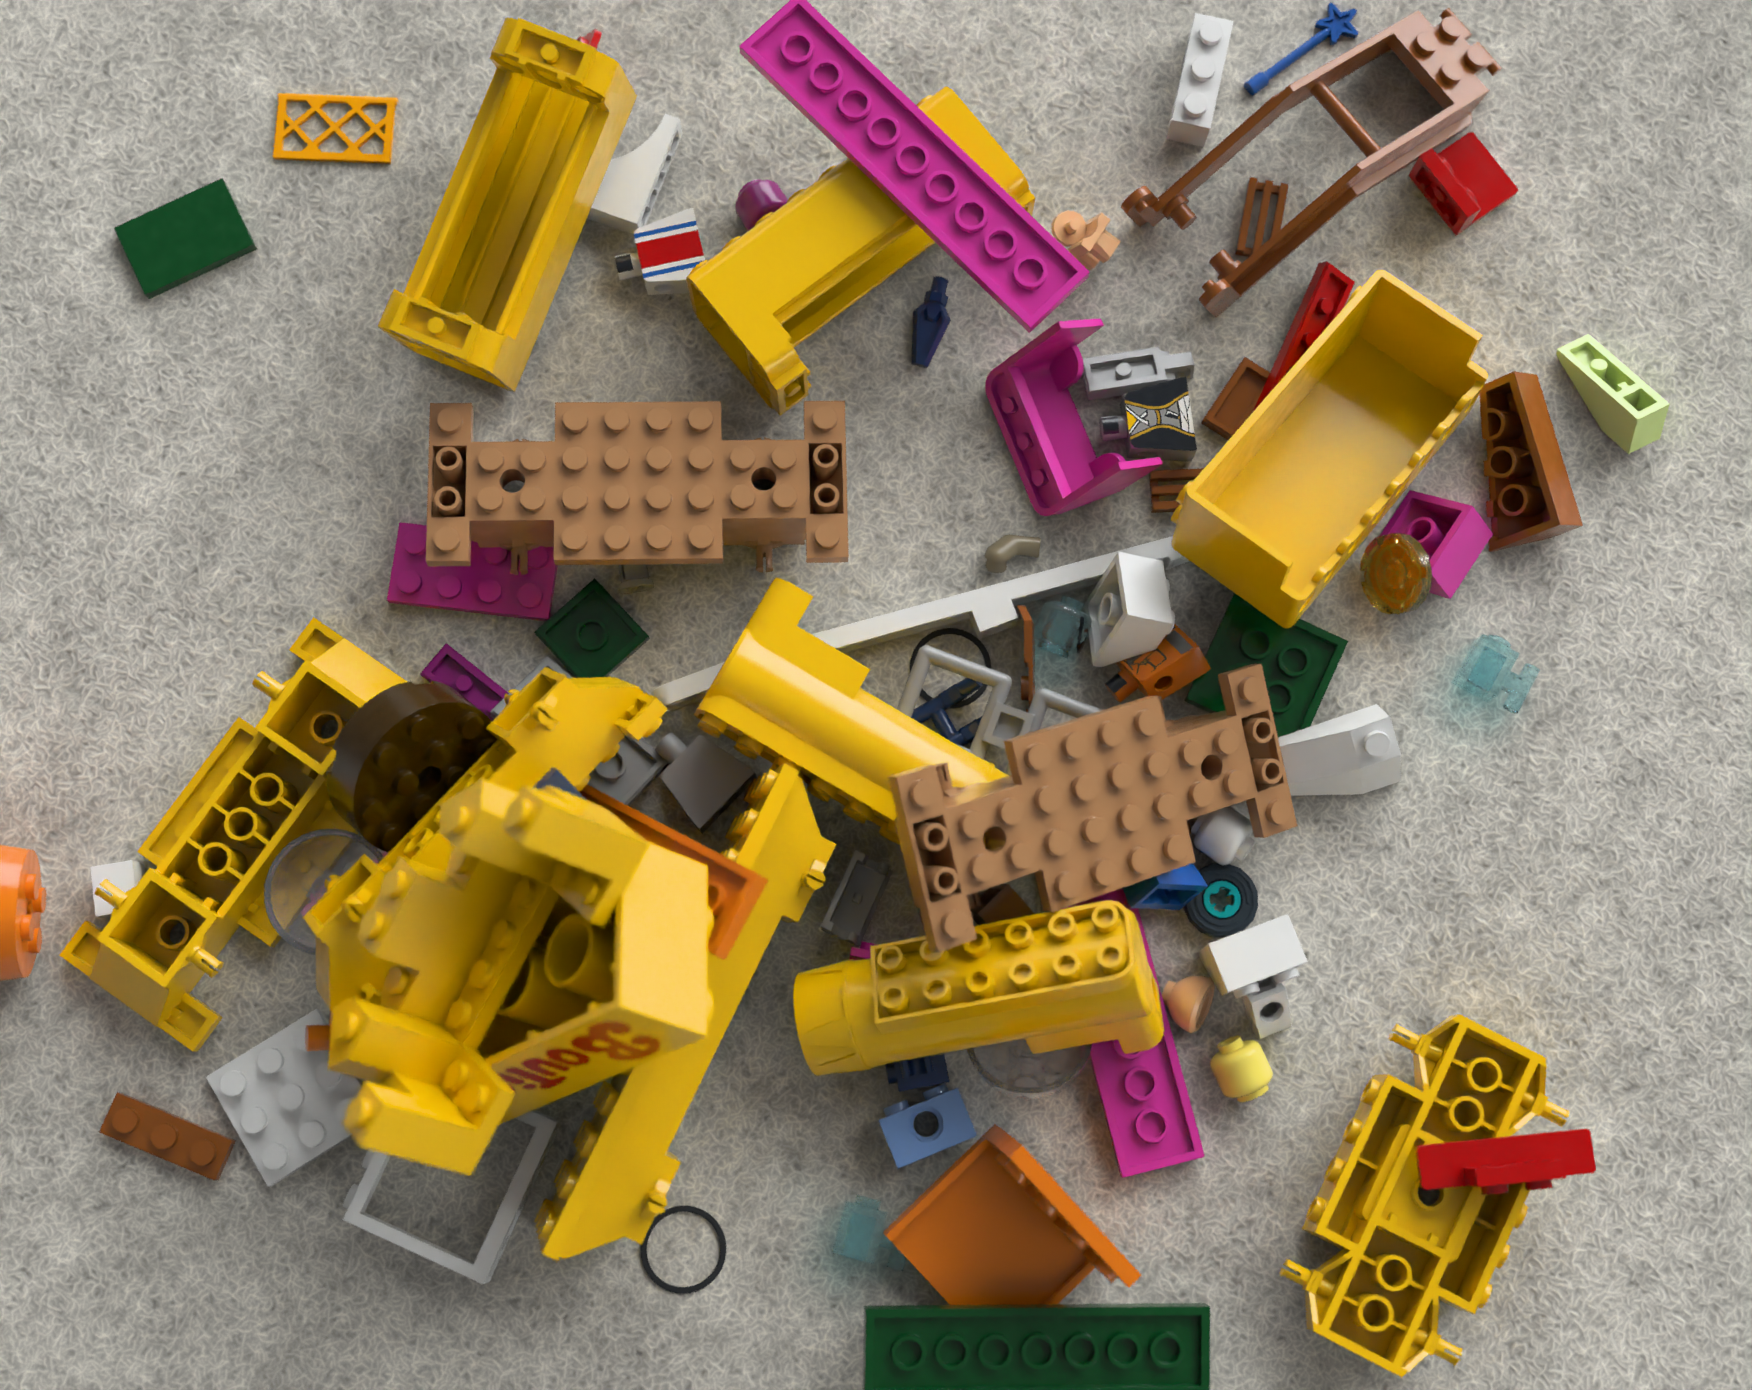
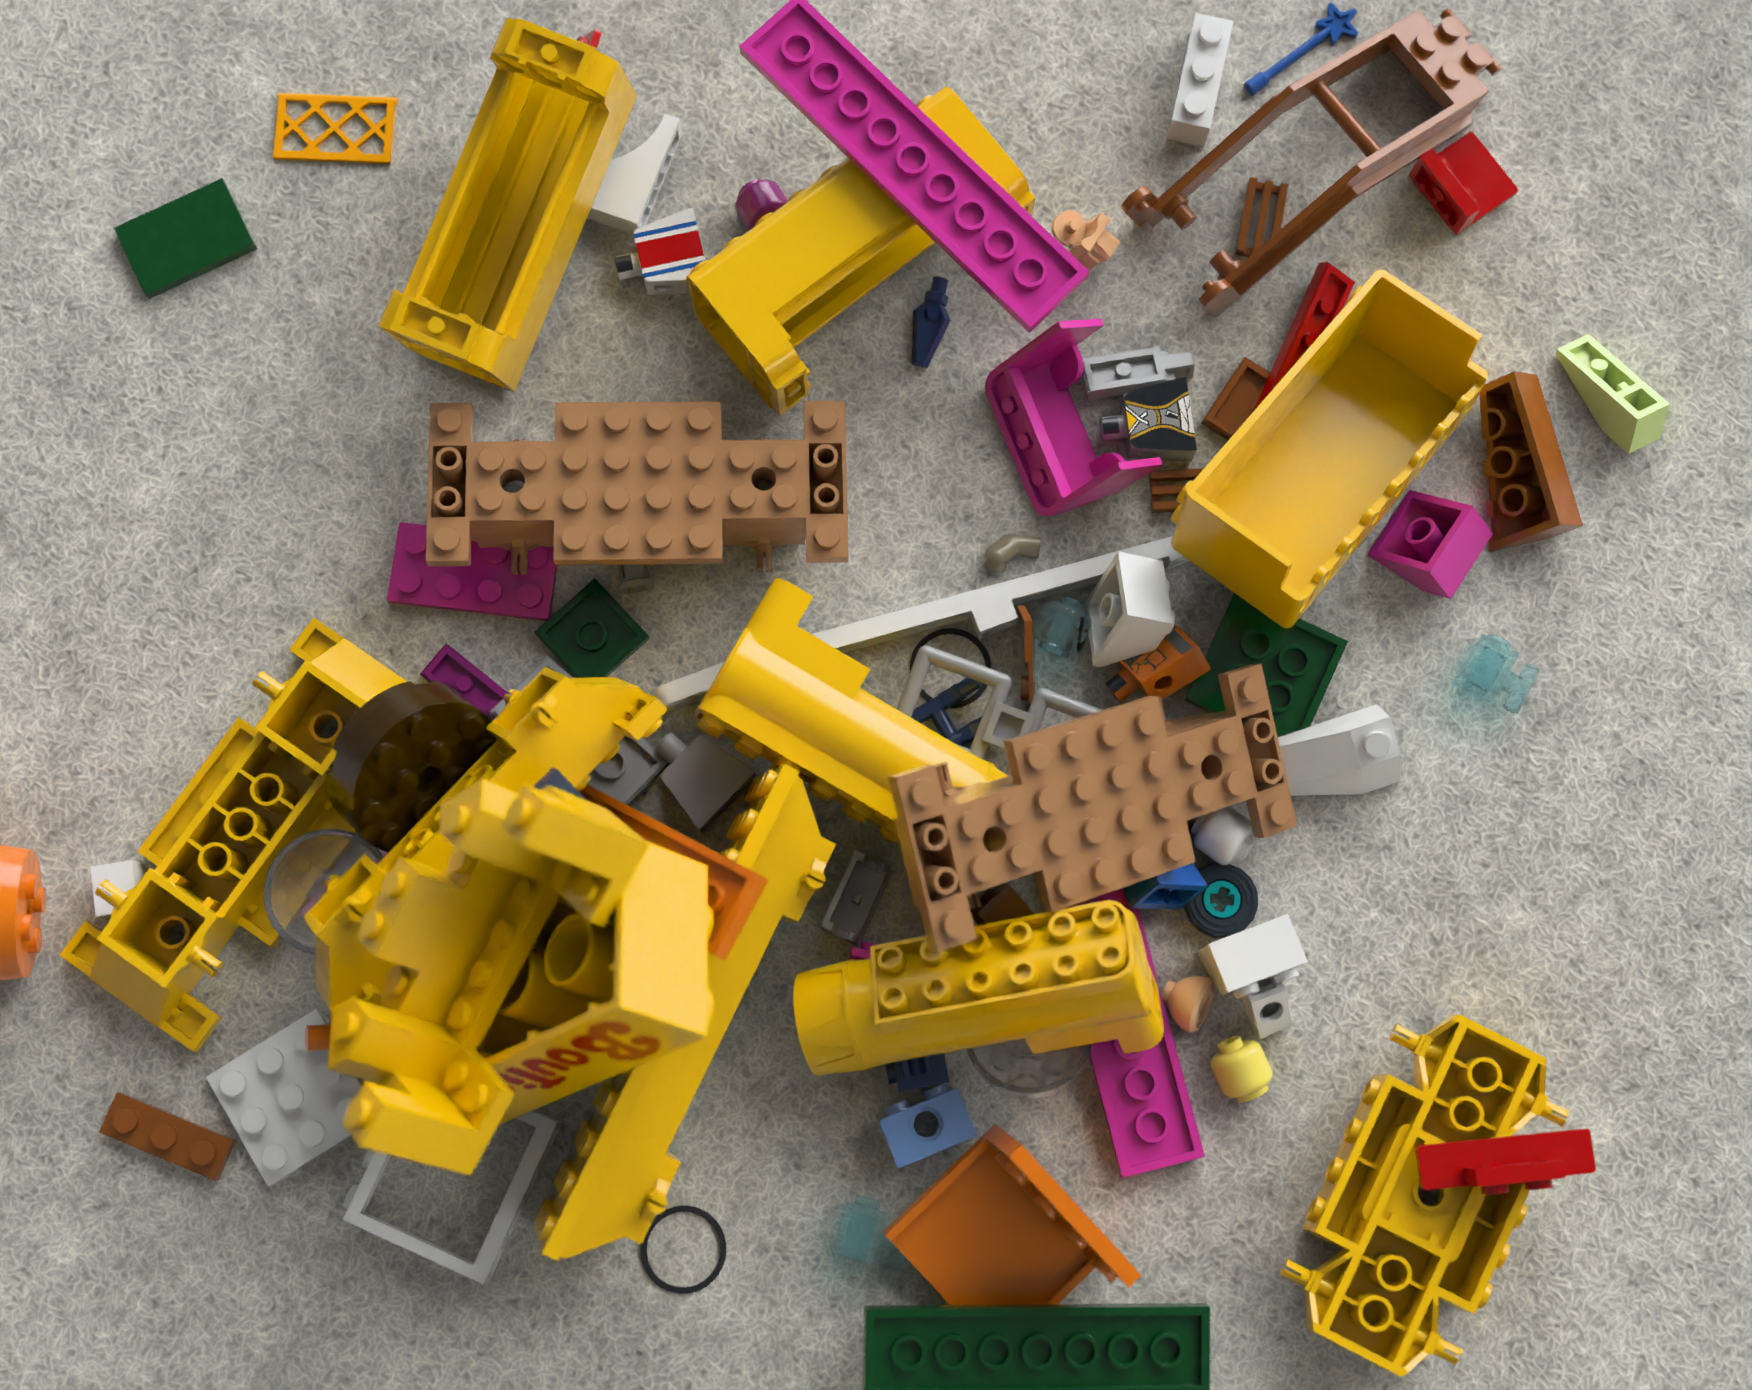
(1396, 573): clear yellow tile -> none

